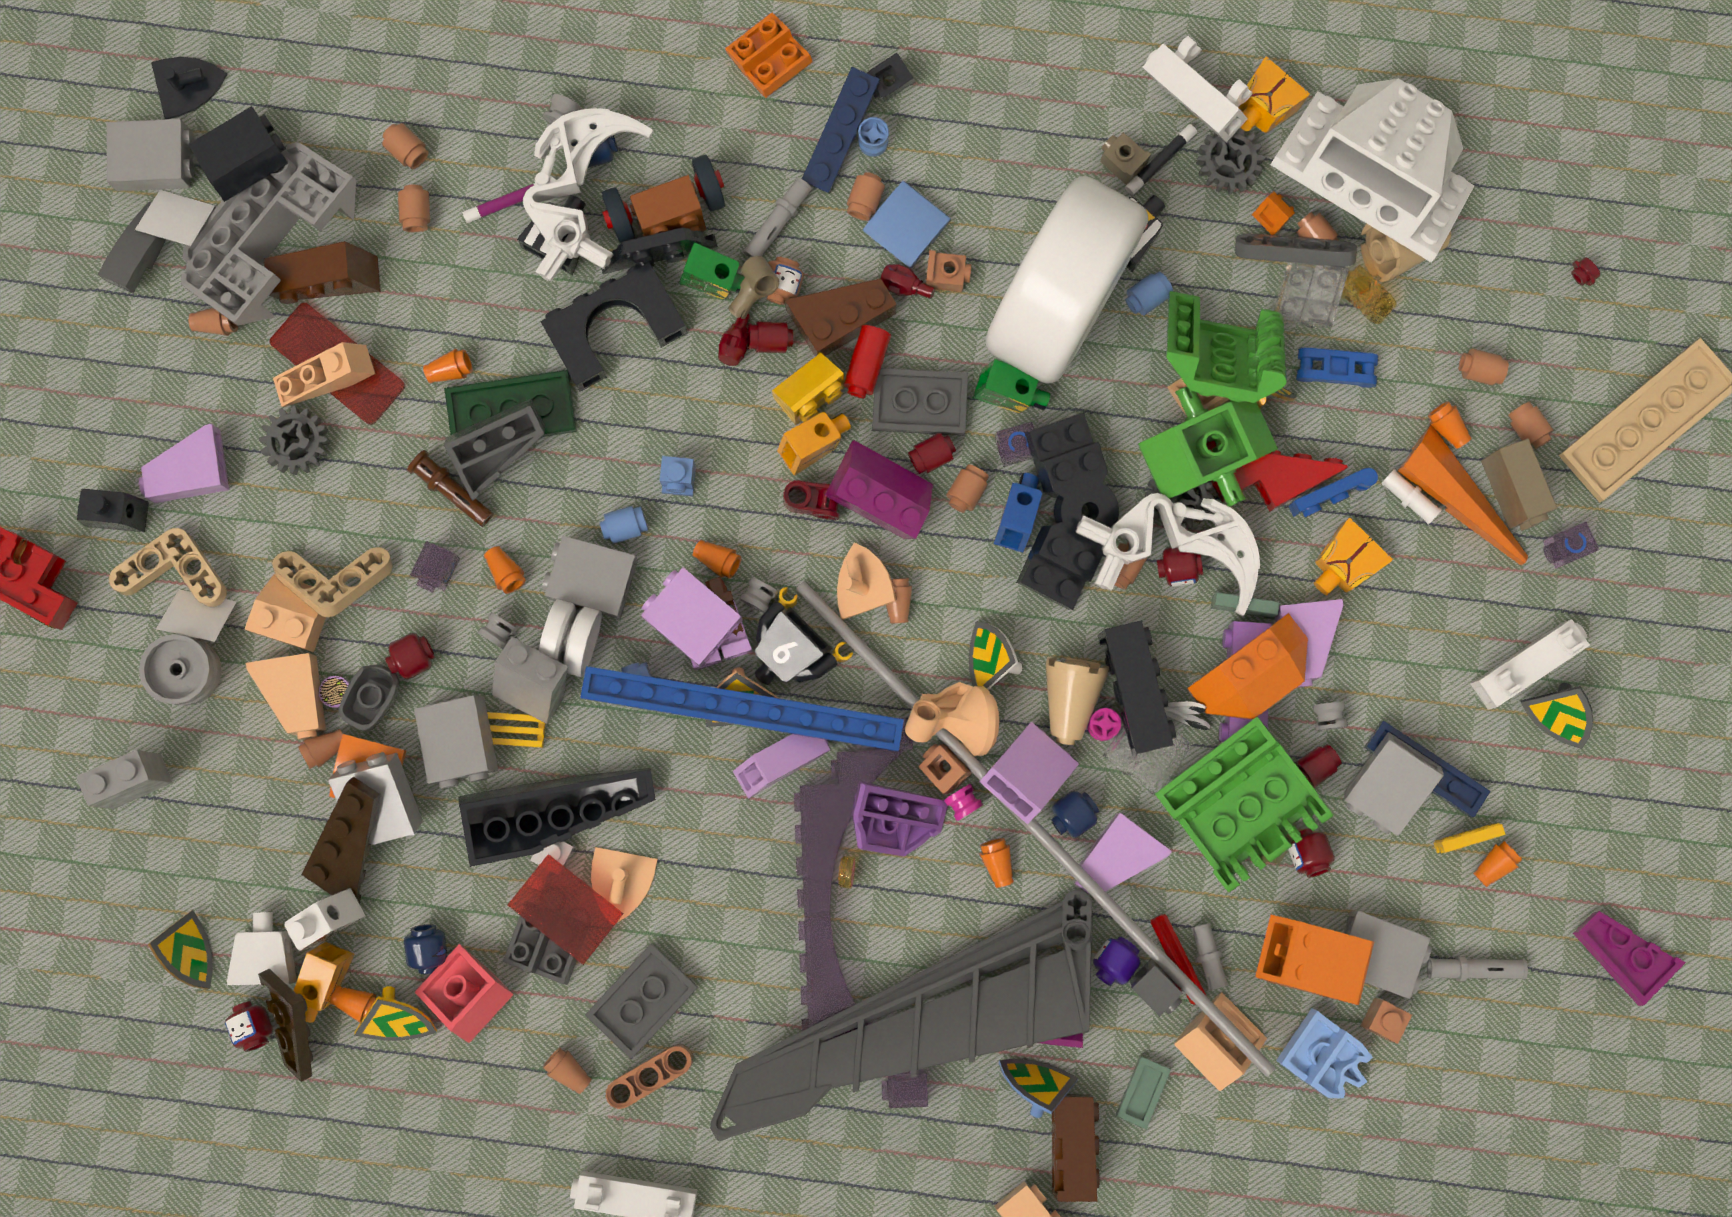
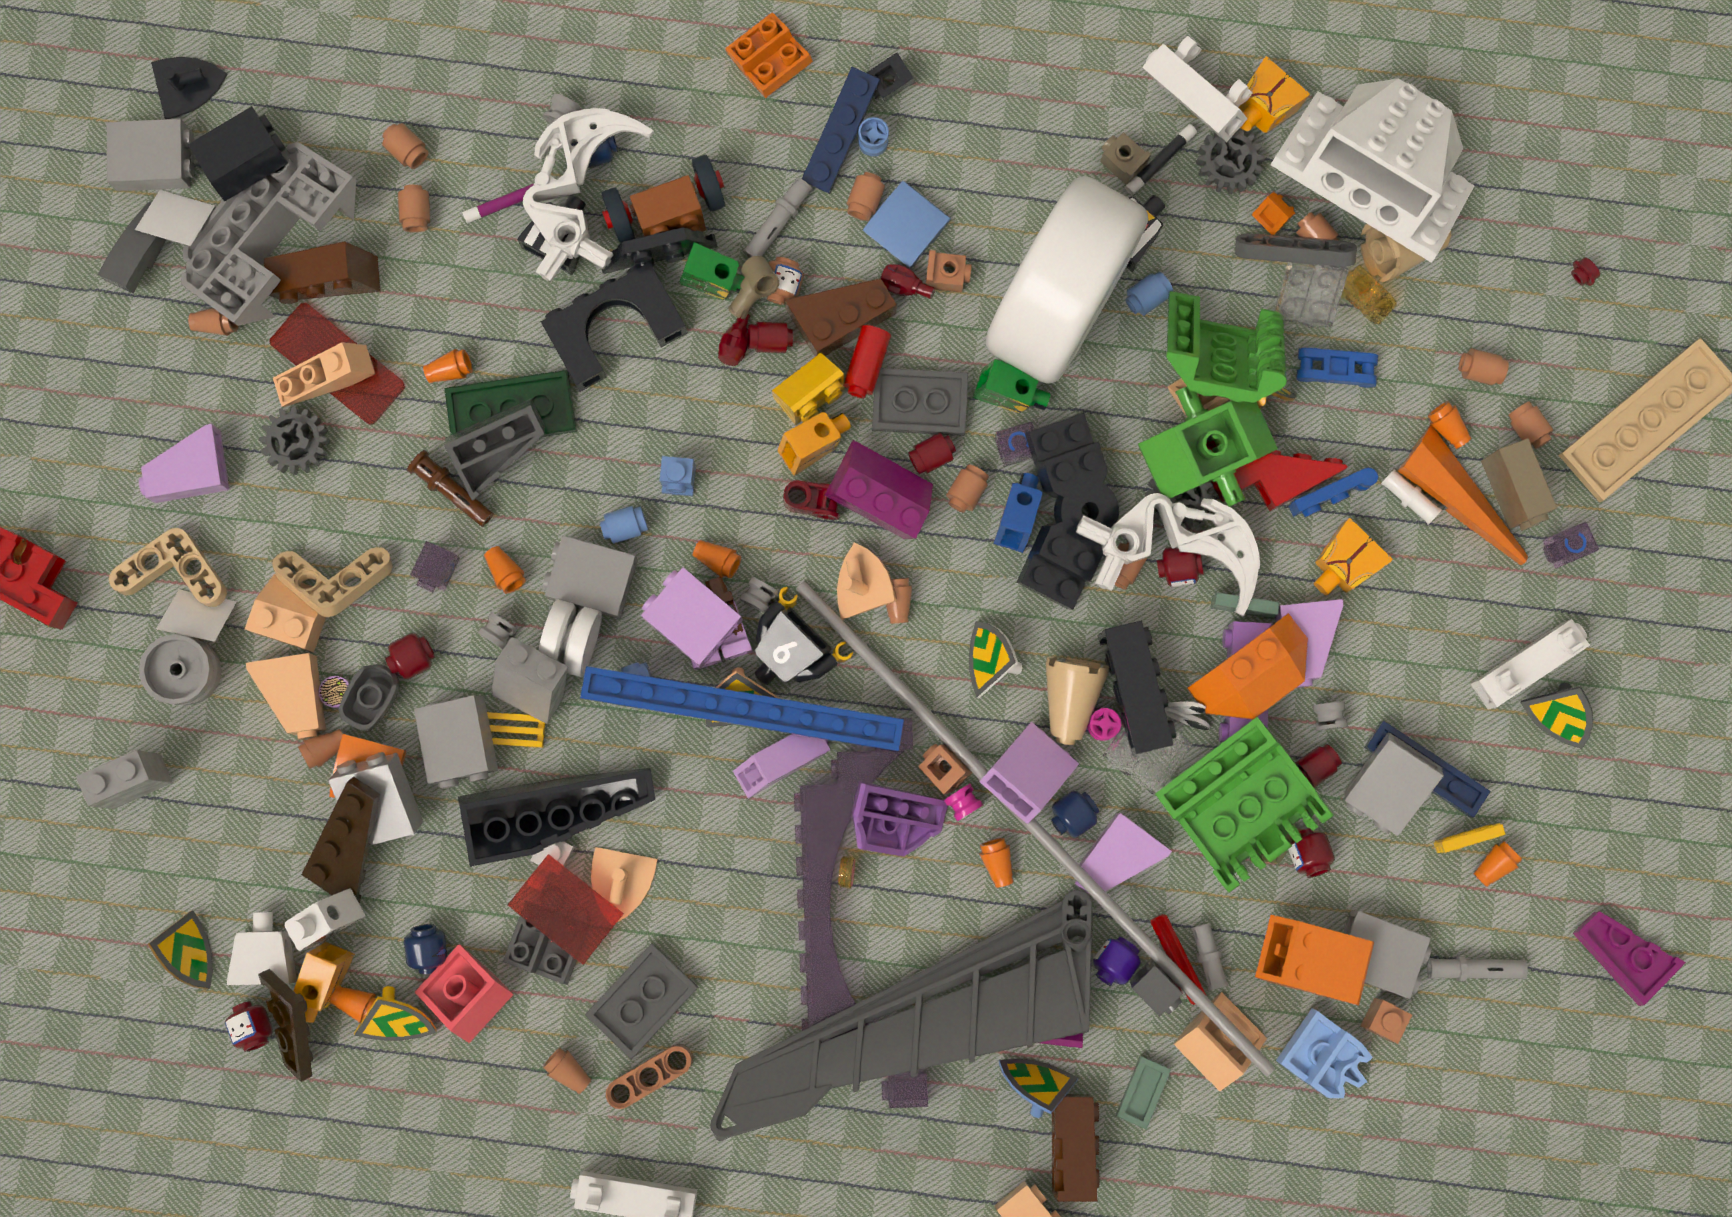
(108, 510): black torso -> none
(962, 710): light nougat piece -> none

